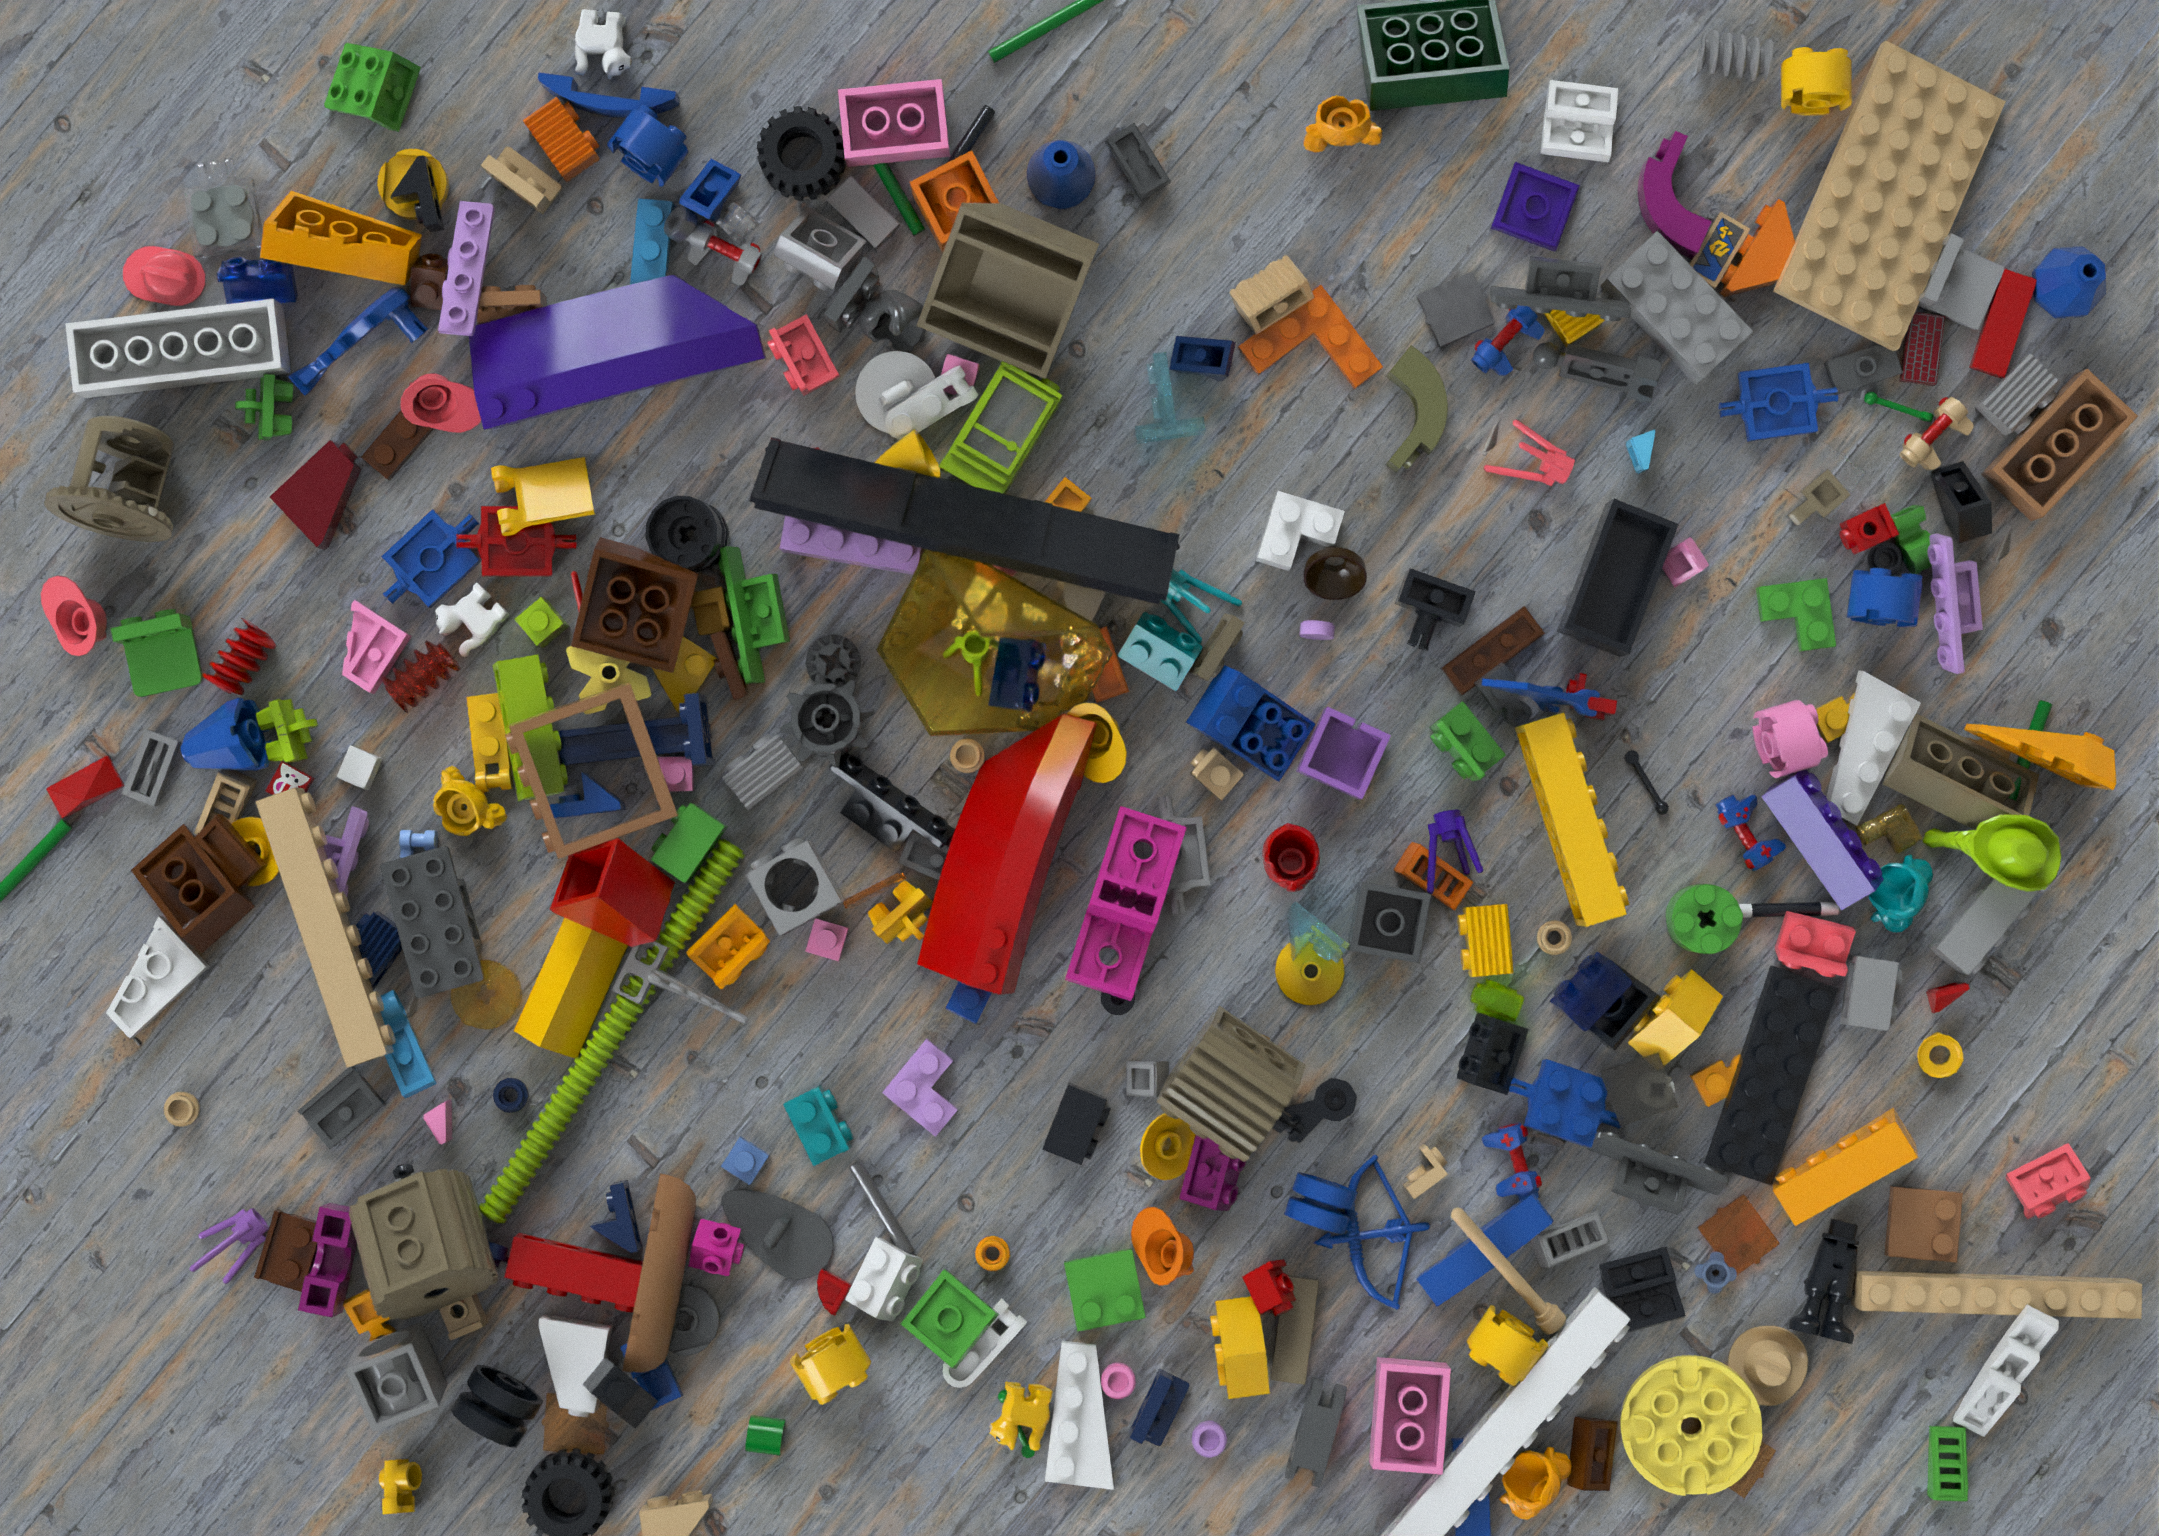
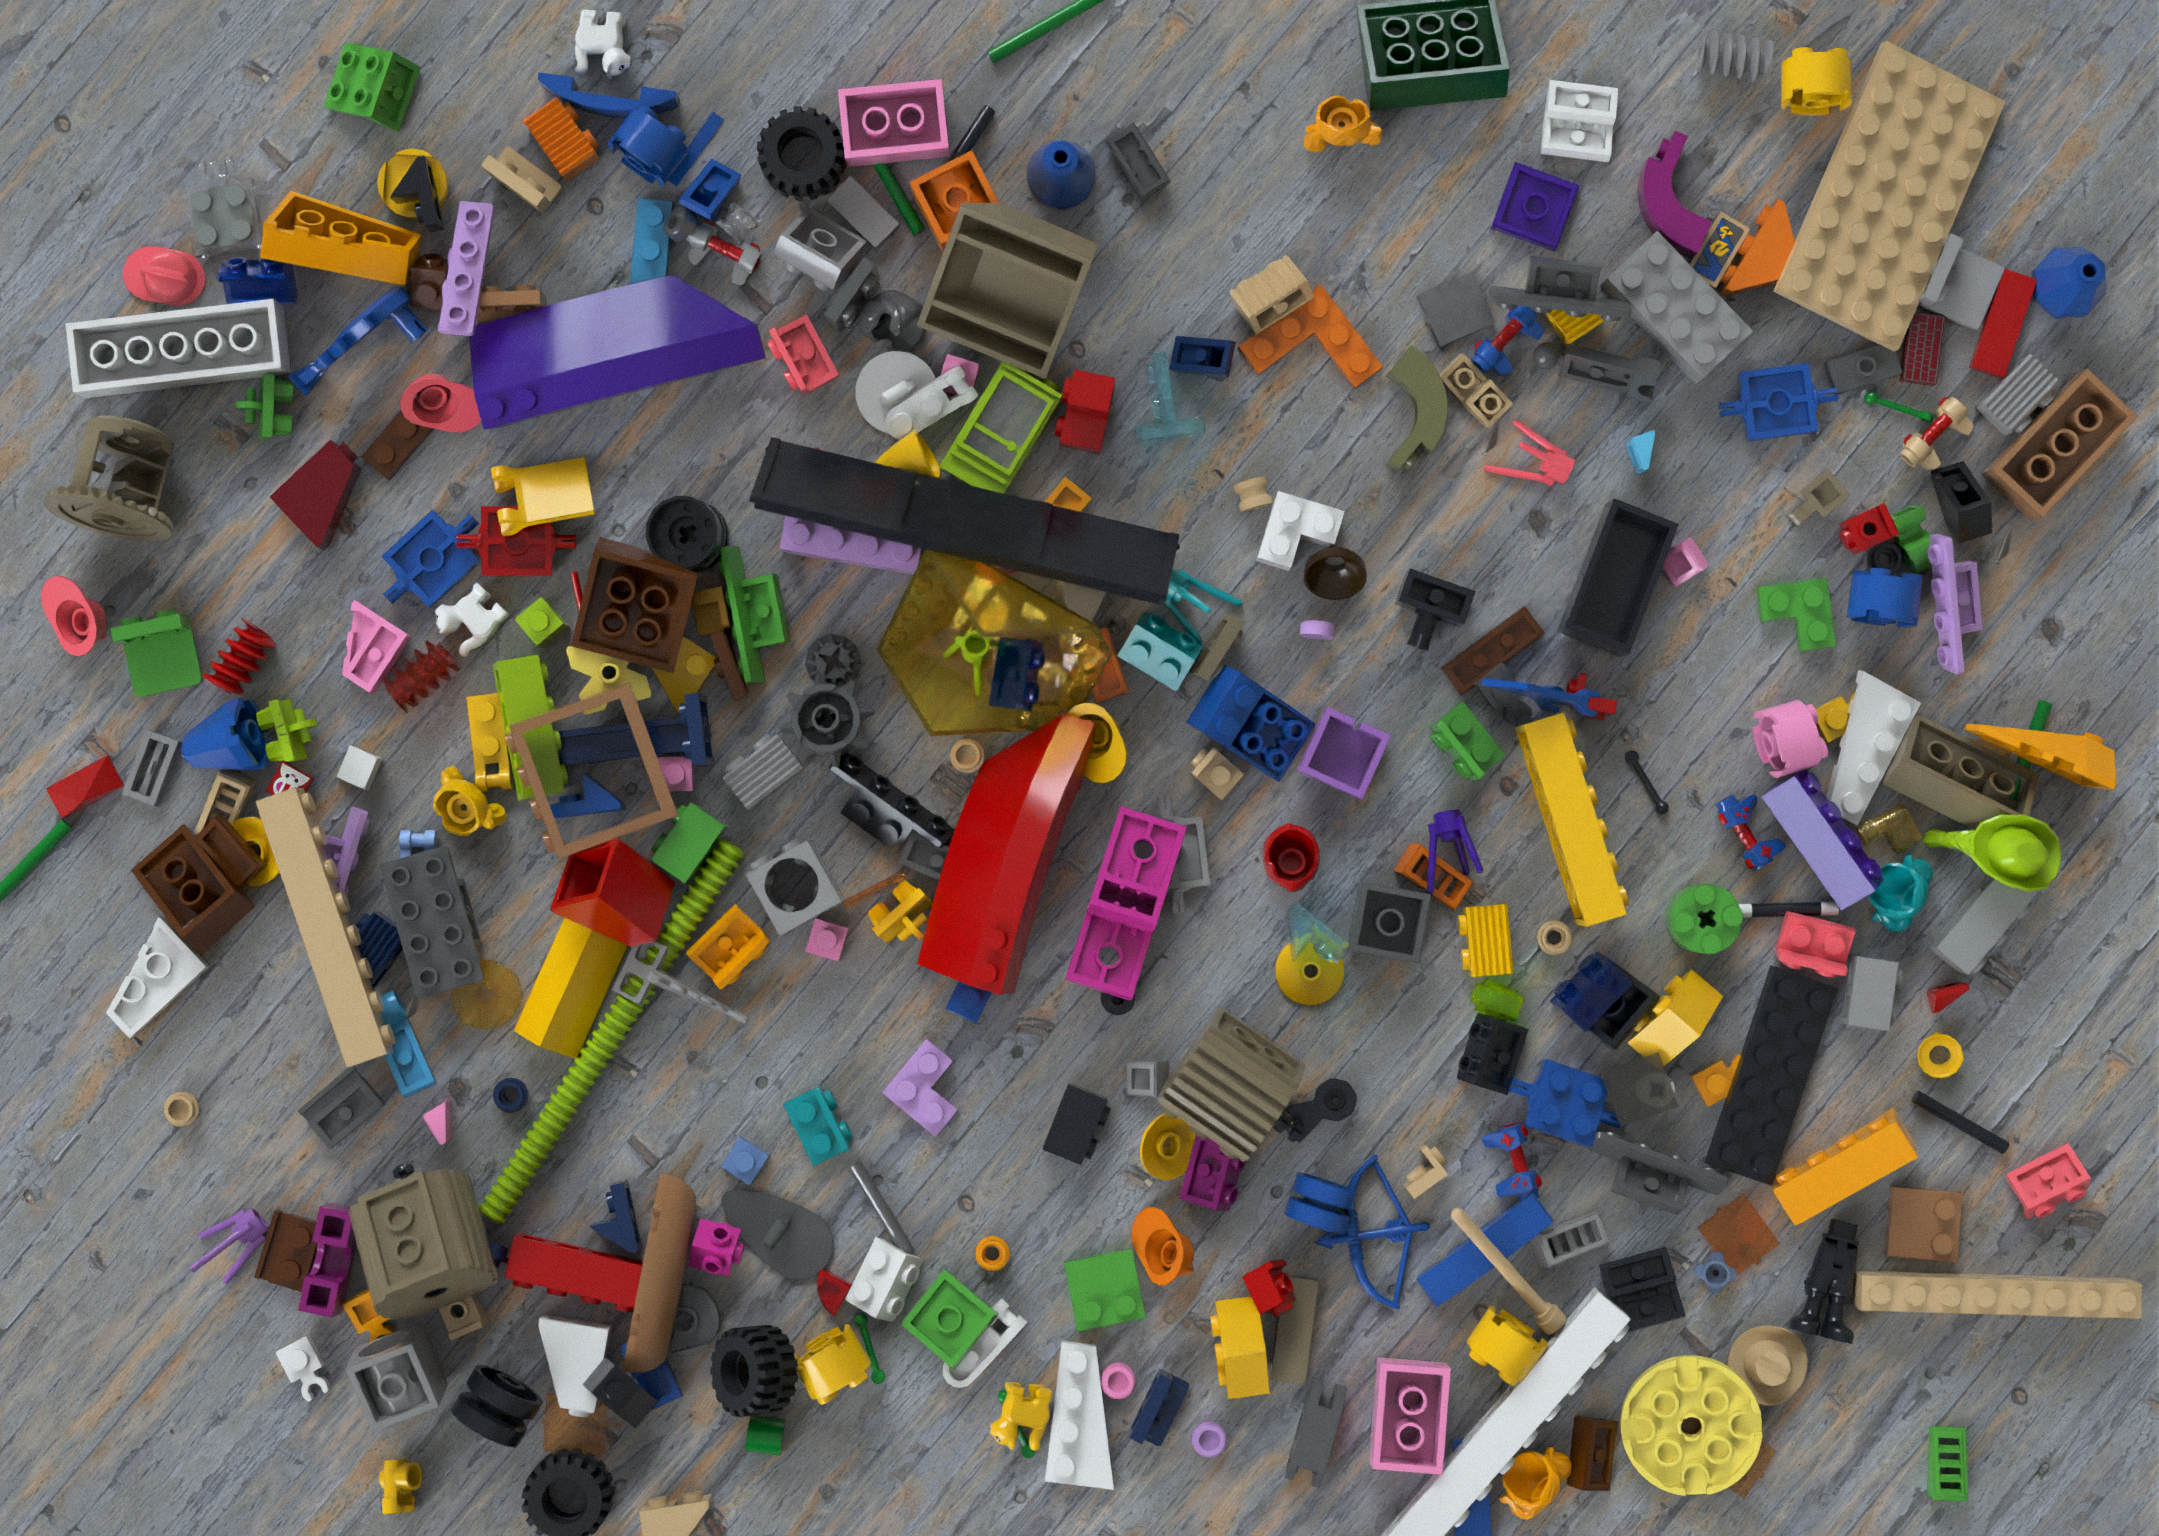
(301, 1362): none -> white plate
(696, 147): none -> blue sticker
(754, 1370): none -> black tyre
(877, 1375): none -> green hinge
(1087, 411): none -> red brick
(1253, 494): none -> tan wheel
(1475, 391): none -> tan slope
(1960, 1122): none -> black bar
(2005, 1370): white slope -> none

